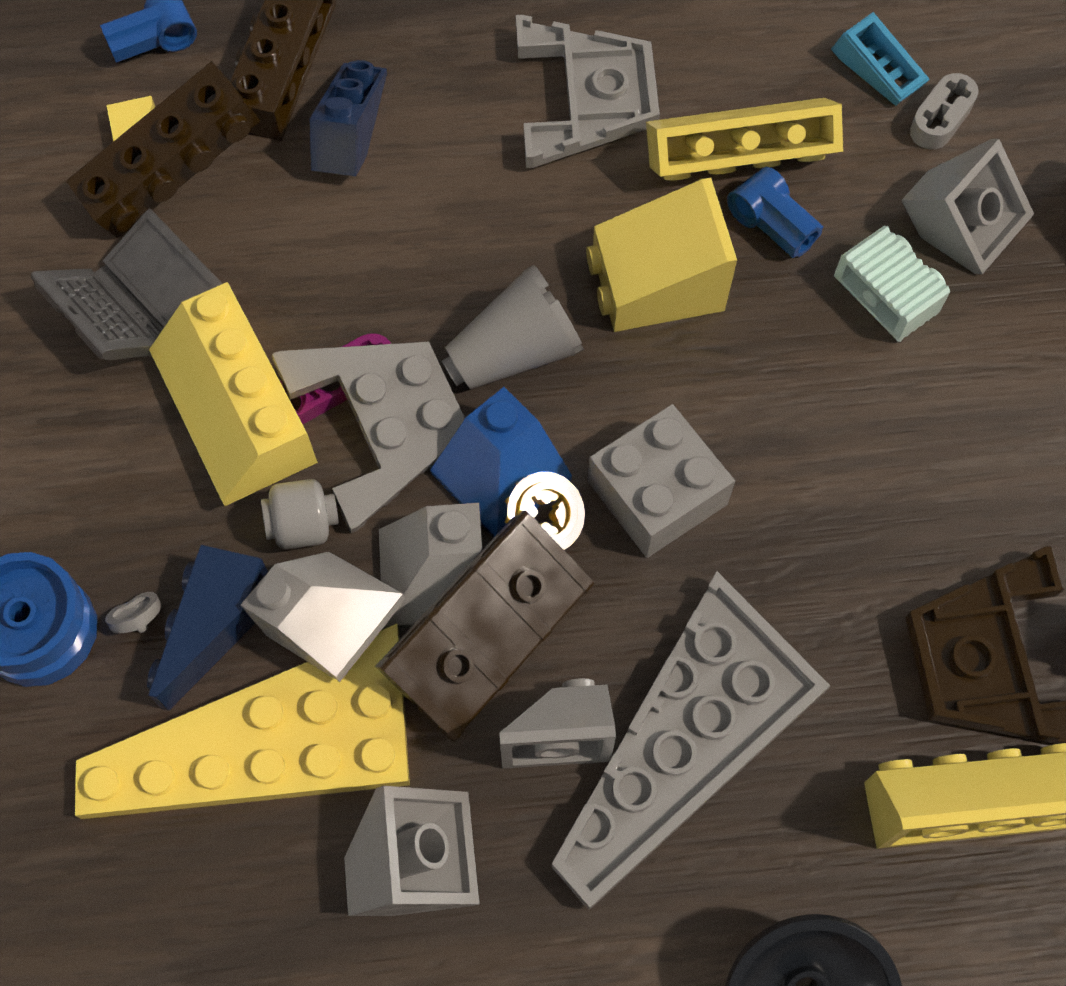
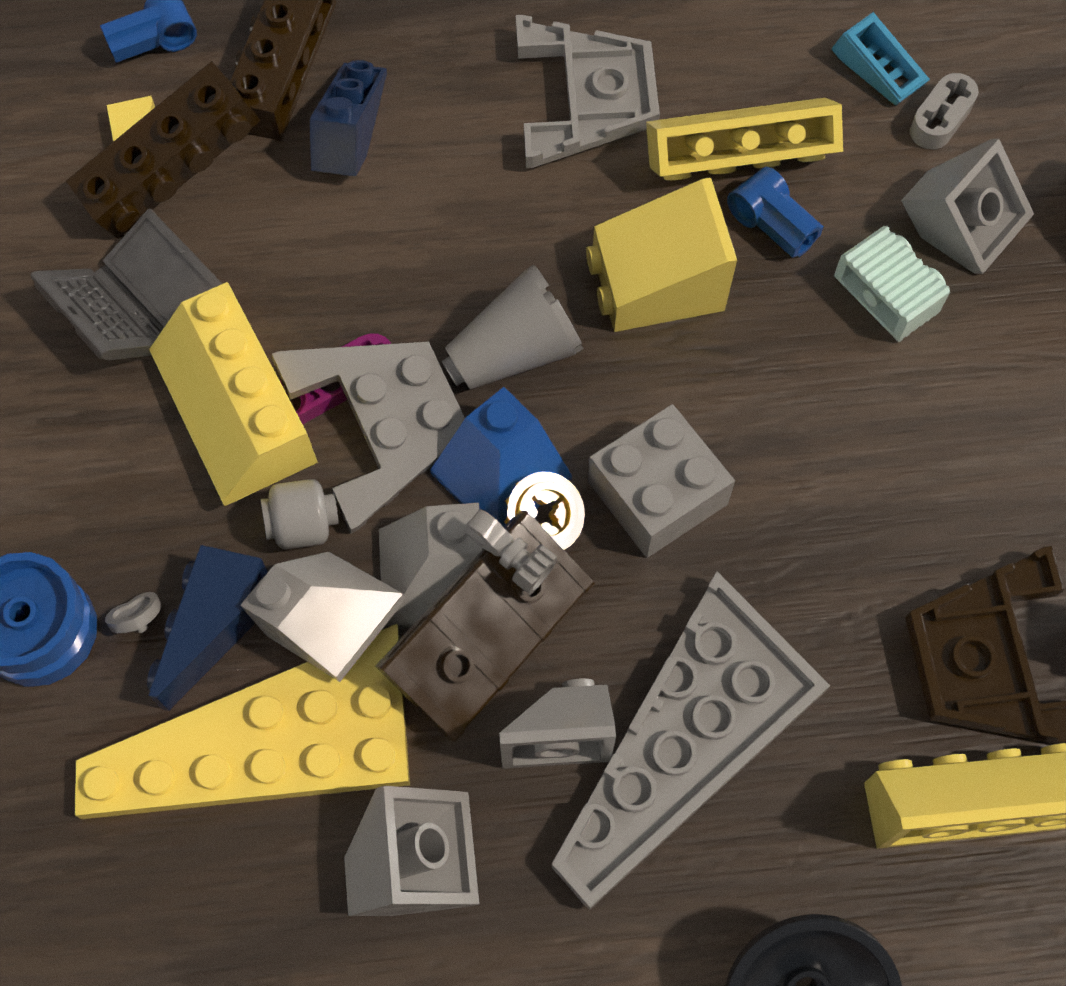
(531, 568): none -> light grey piece

